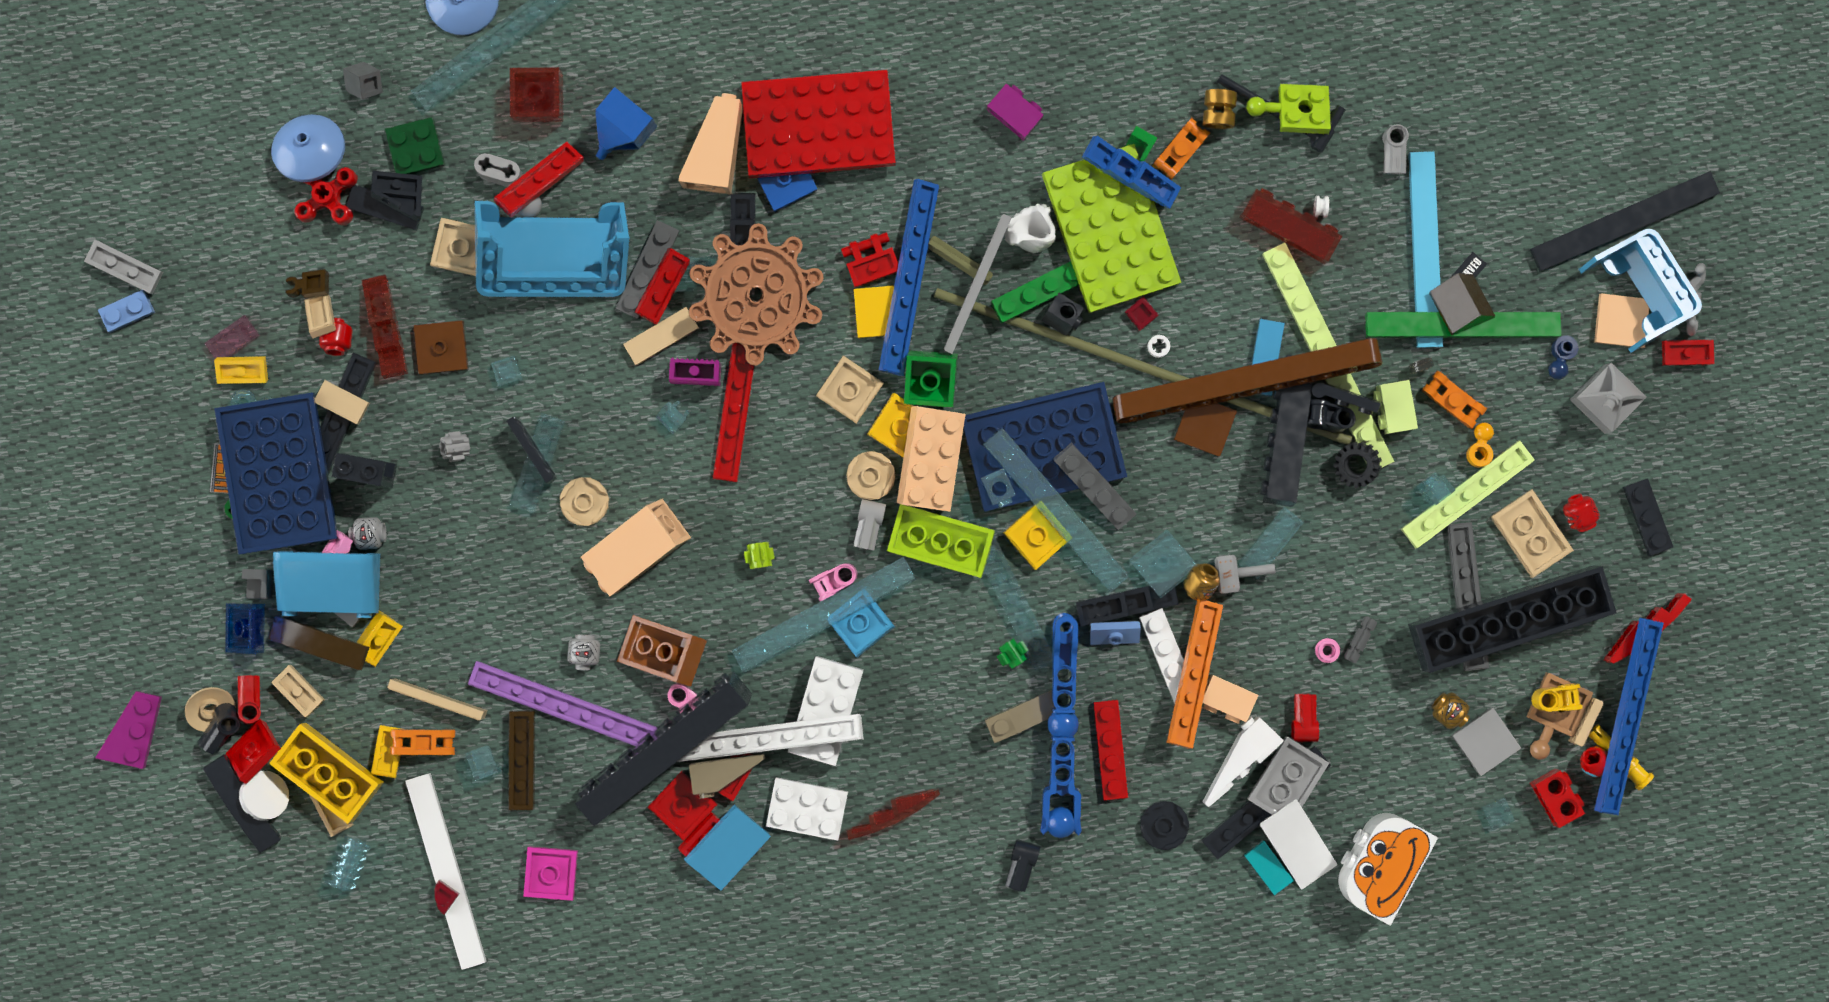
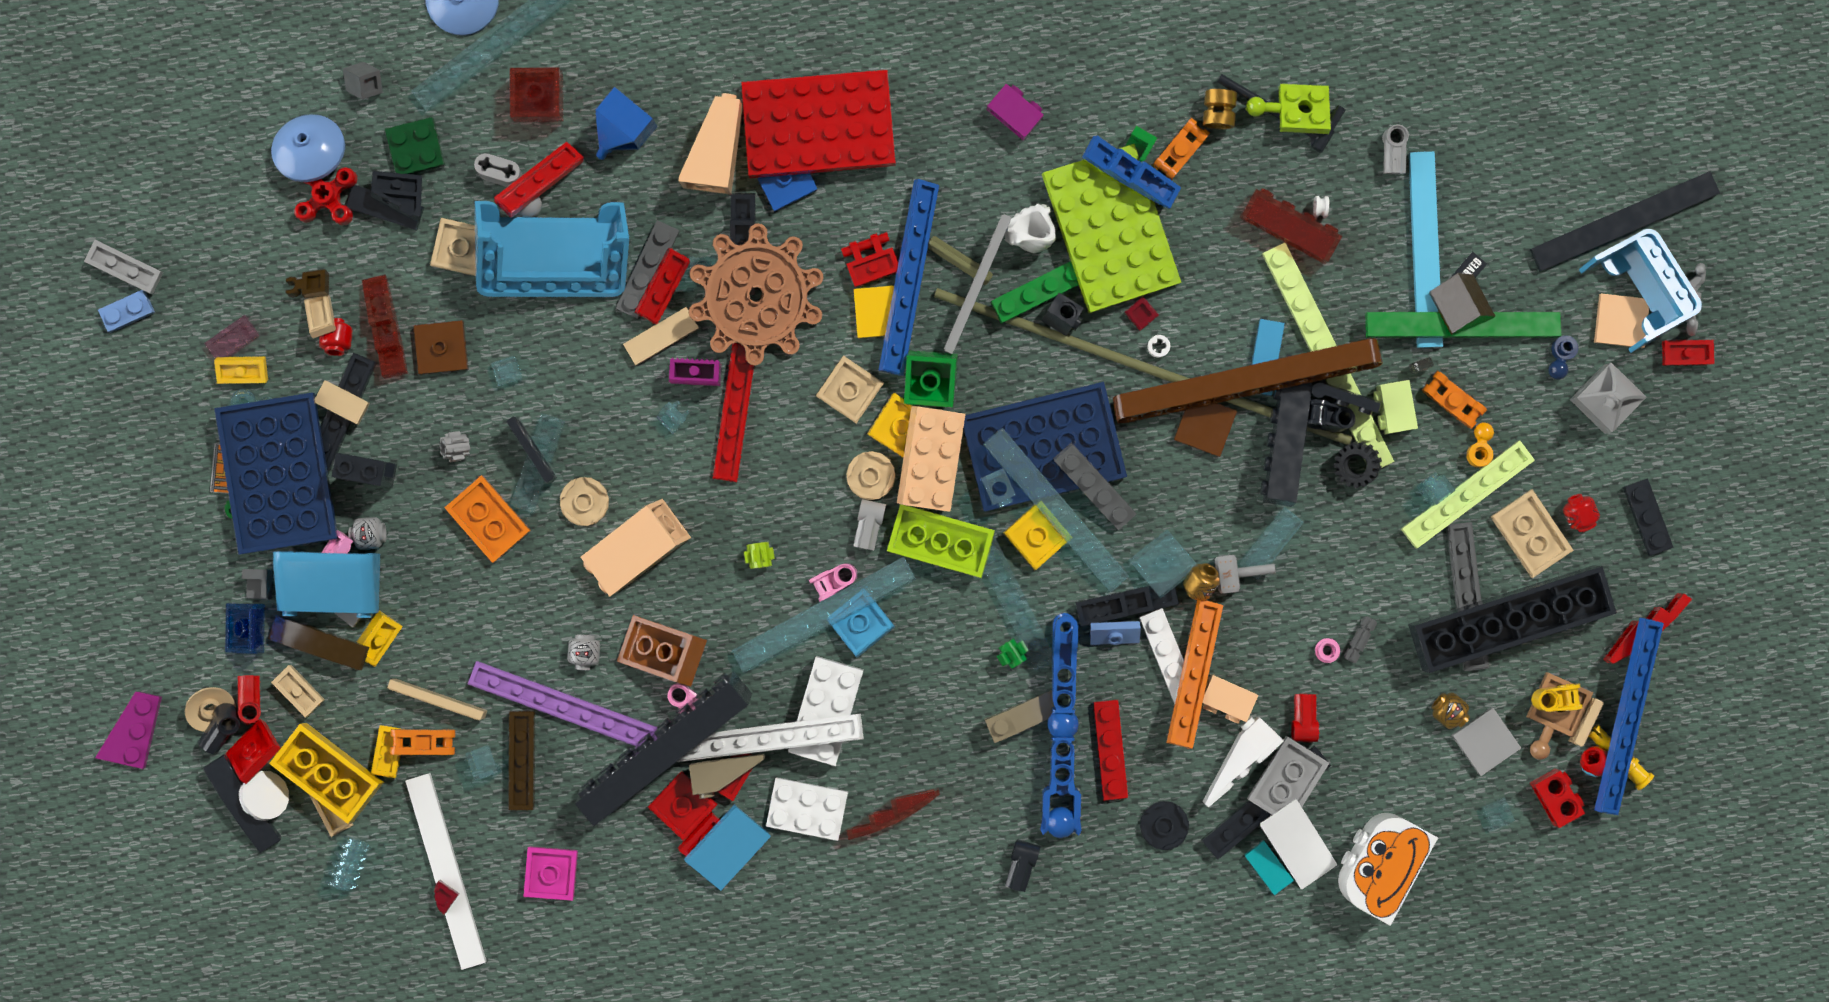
(487, 519): none -> orange plate

